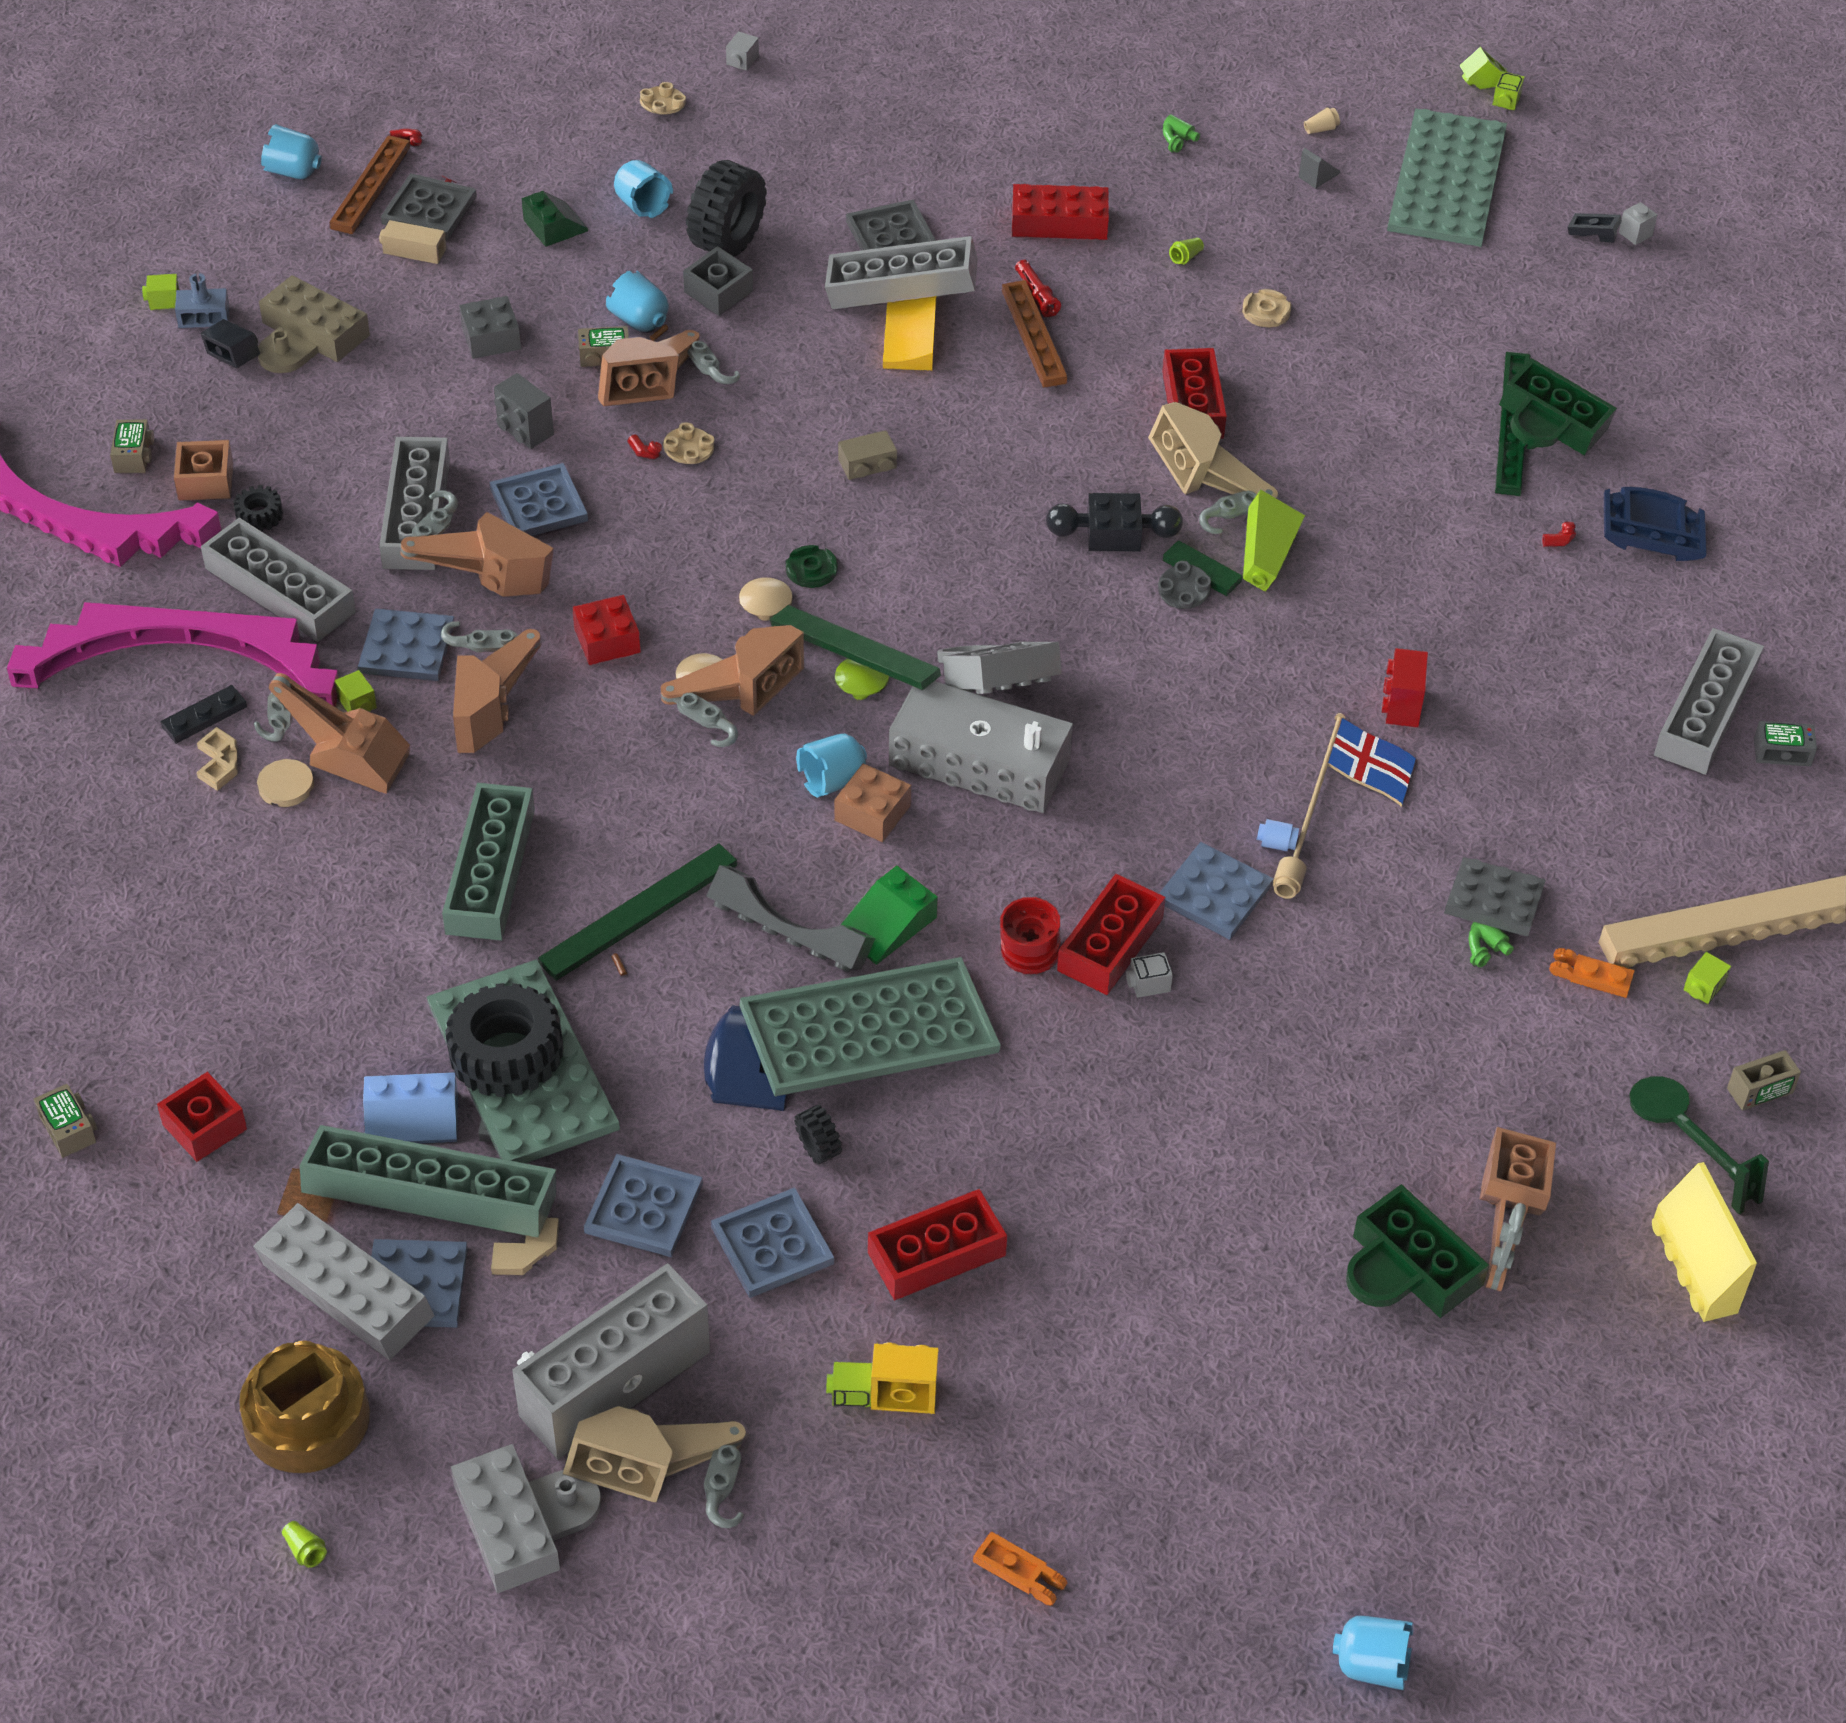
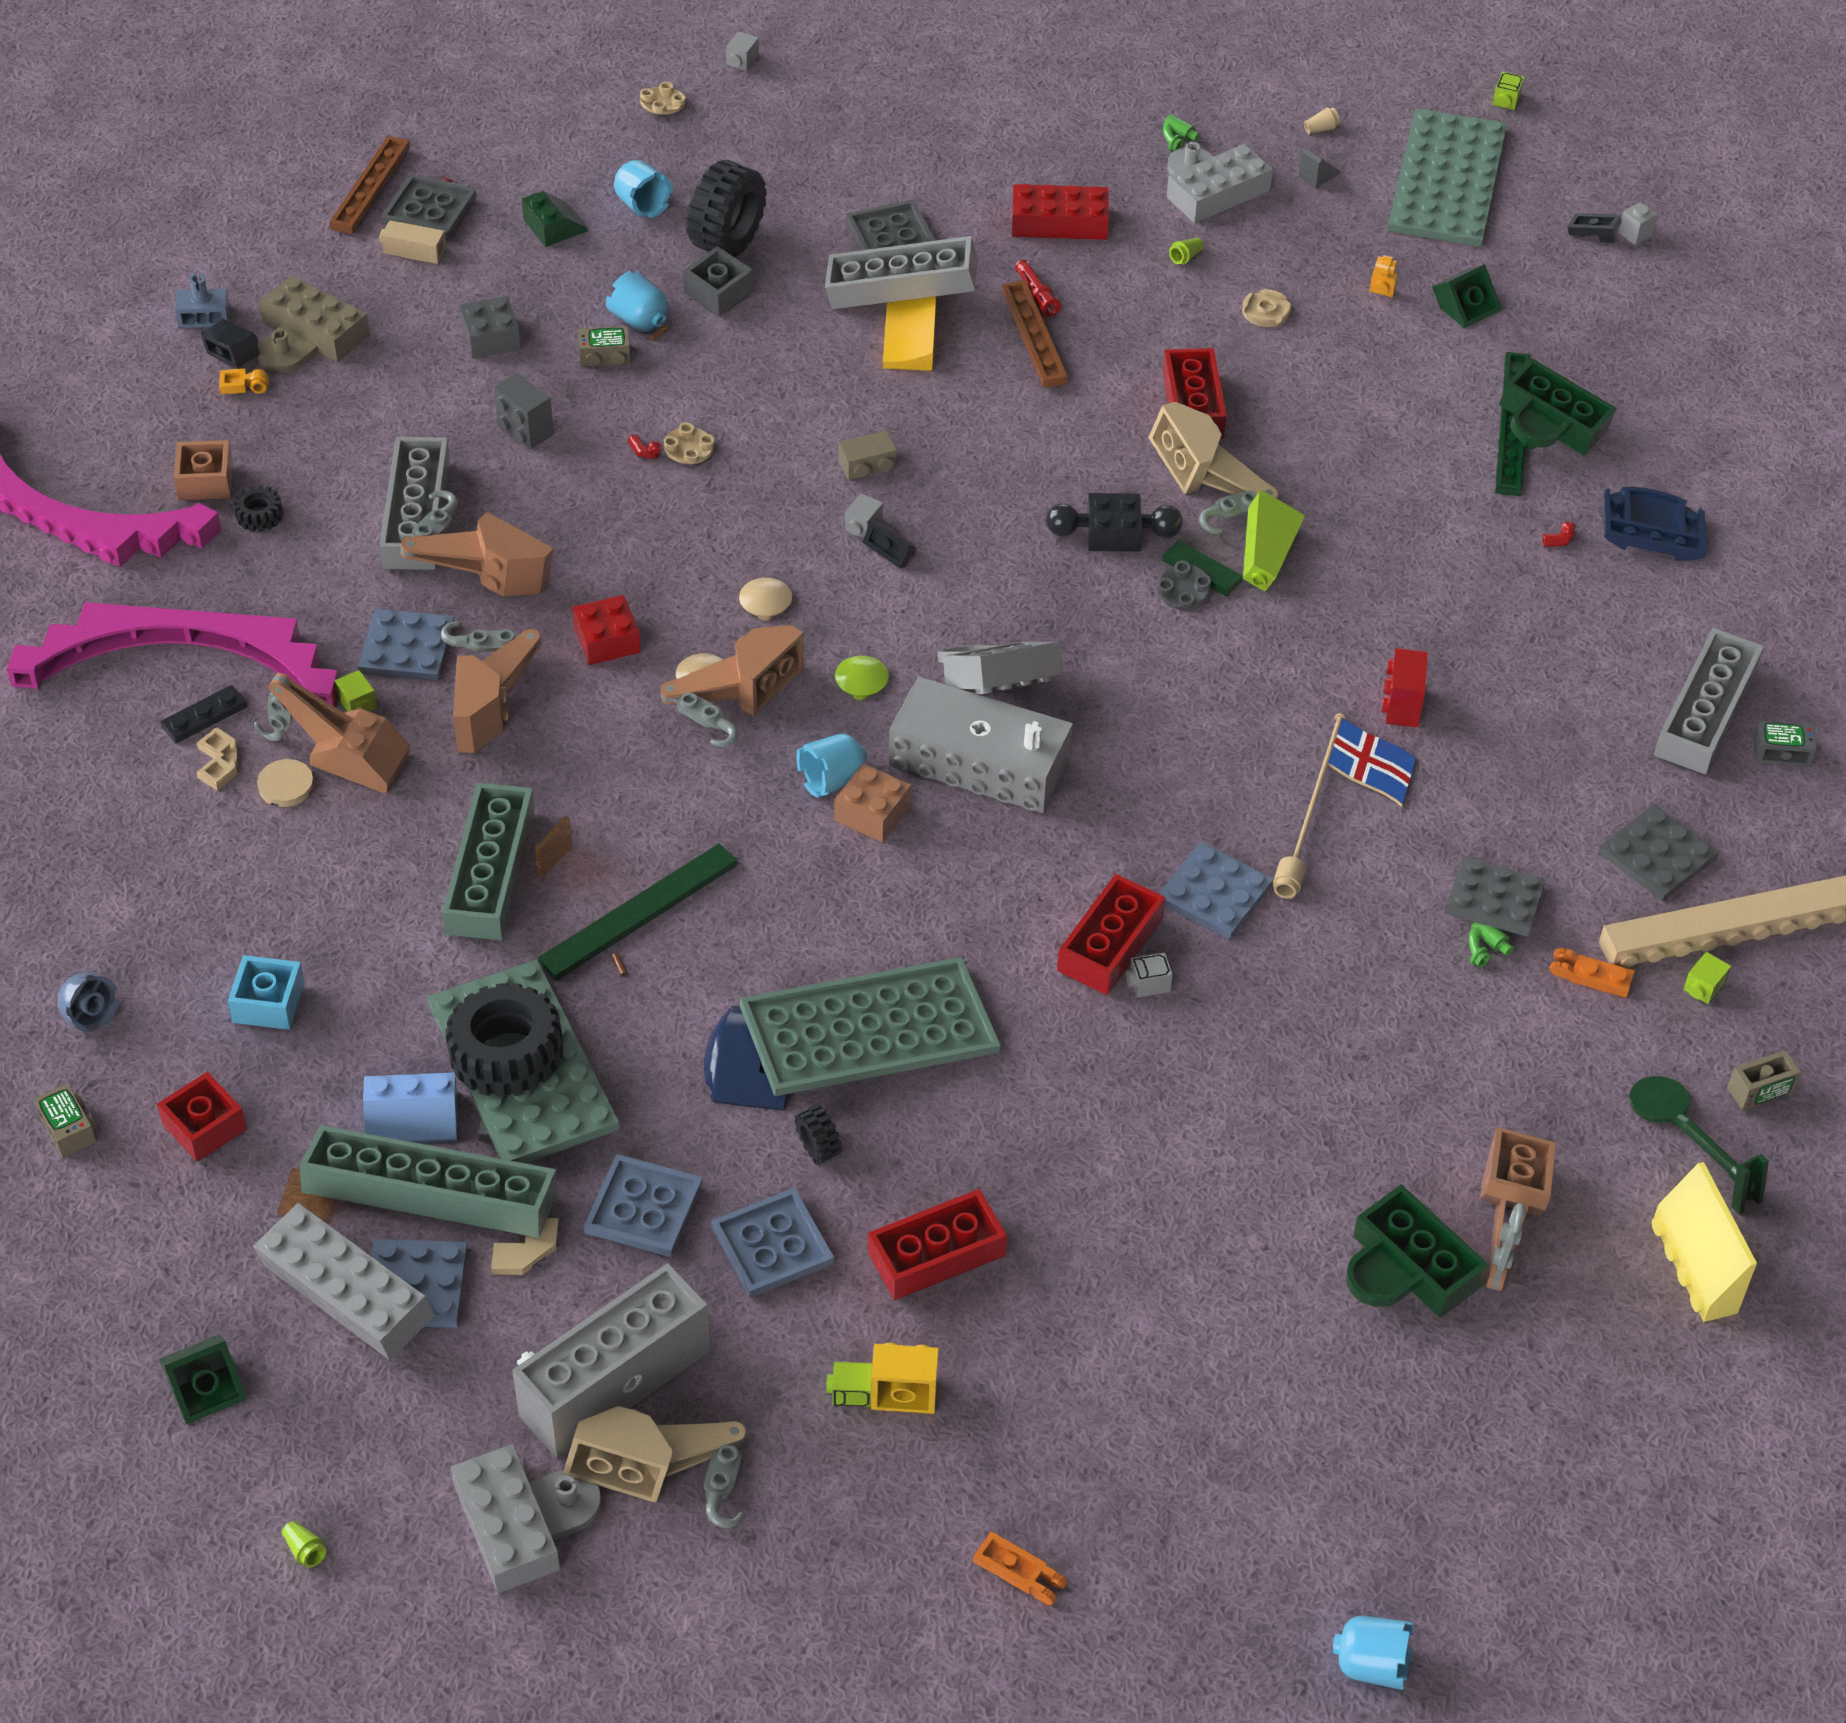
(90, 995): none -> sand blue cylinder
(131, 446): dark tan brick -> none
(161, 291): lime brick -> none
(203, 1379): none -> dark green slope
(237, 380): none -> light orange plate
(266, 992): none -> medium azure brick
(278, 579): light grey brick -> none
(290, 153): medium azure cylinder -> none
(304, 1407): pearl gold piece -> none
(409, 134): red arm -> none
(539, 500): sand blue plate -> none
(553, 847): none -> clear orange piece
(646, 370): nougat slope -> none
(741, 893): dark grey arch -> none
(811, 566): dark green tile -> none
(858, 648): dark green tile -> none
(861, 513): none -> light grey brick
(889, 543): none -> black hinge
(893, 912): green slope -> none
(1030, 935): red wheel -> none
(1210, 184): none -> light grey brick
(1278, 835): light blue brick -> none
(1384, 276): none -> light orange plate
(1468, 296): none -> dark green slope
(1482, 70): lime slope -> none
(1658, 852): none -> dark grey plate

